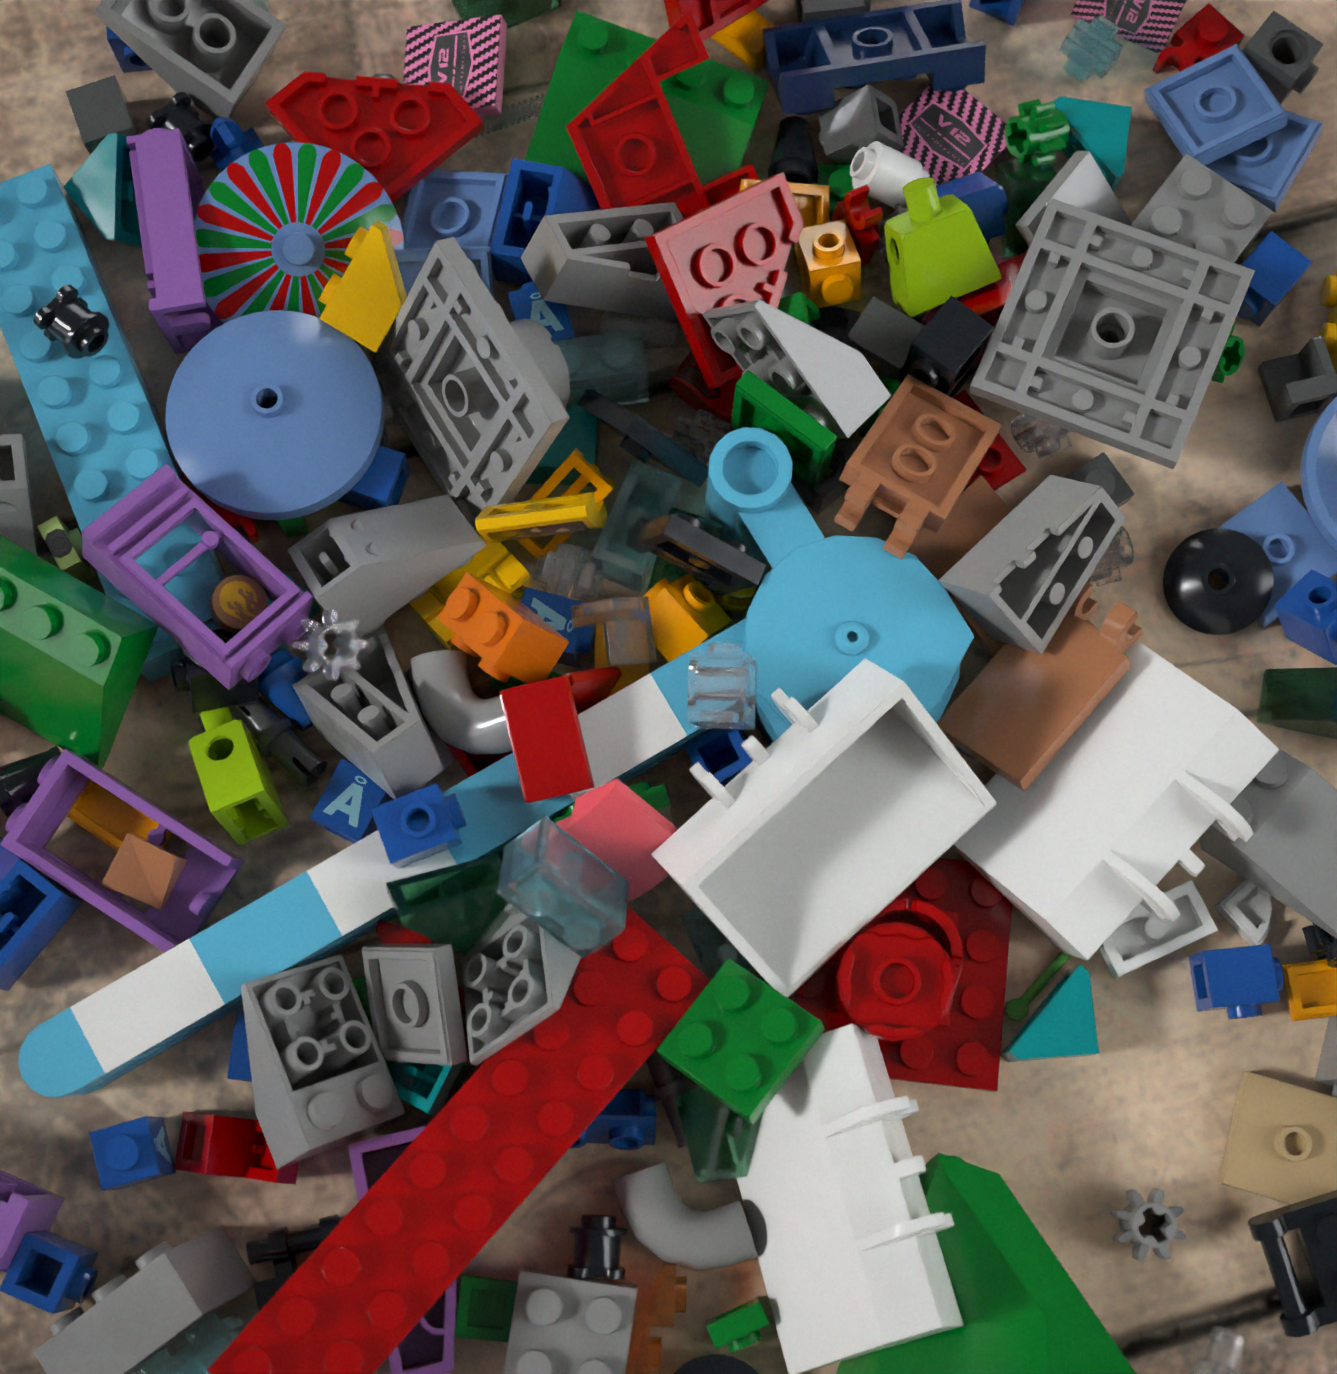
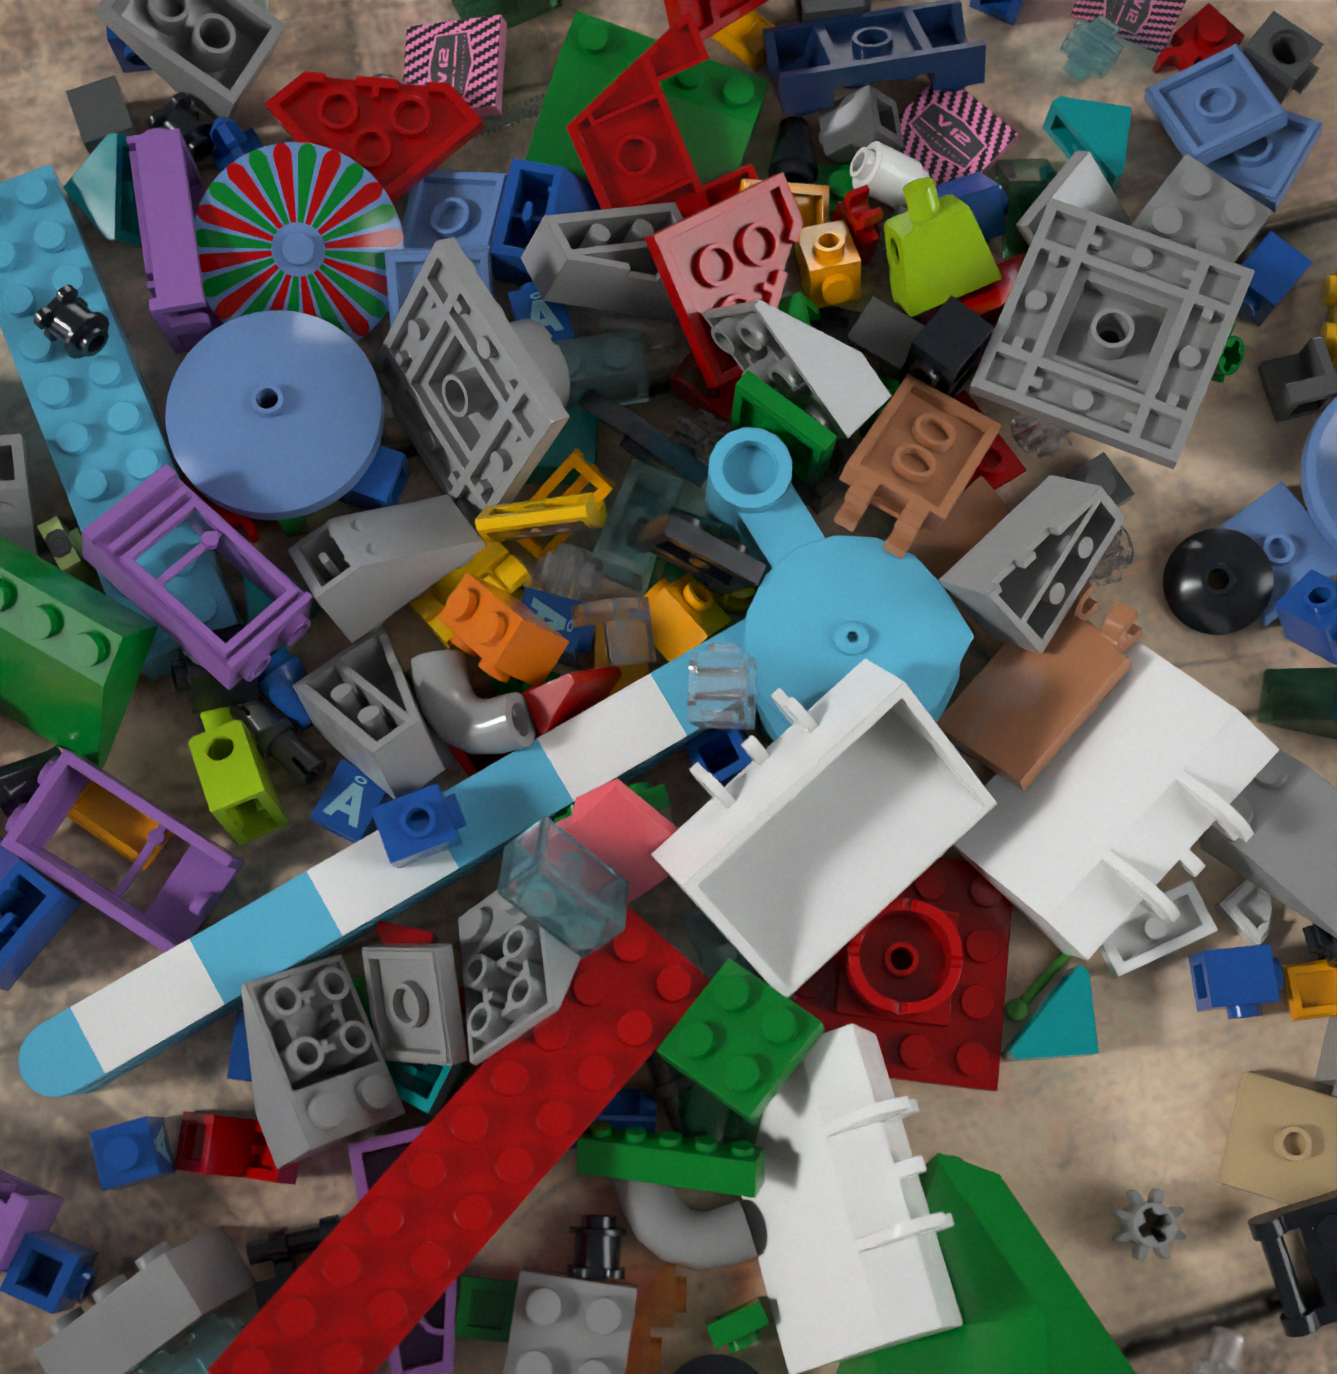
(144, 871): nougat slope -> none
(237, 602): medium nougat tile -> none
(345, 642): clear gear -> none
(369, 293): yellow slope -> none
(450, 902): clear green slope -> none
(546, 739): red slope -> none
(671, 1159): none -> green piece
(896, 982): red tile -> none
(1037, 132): green gear -> none

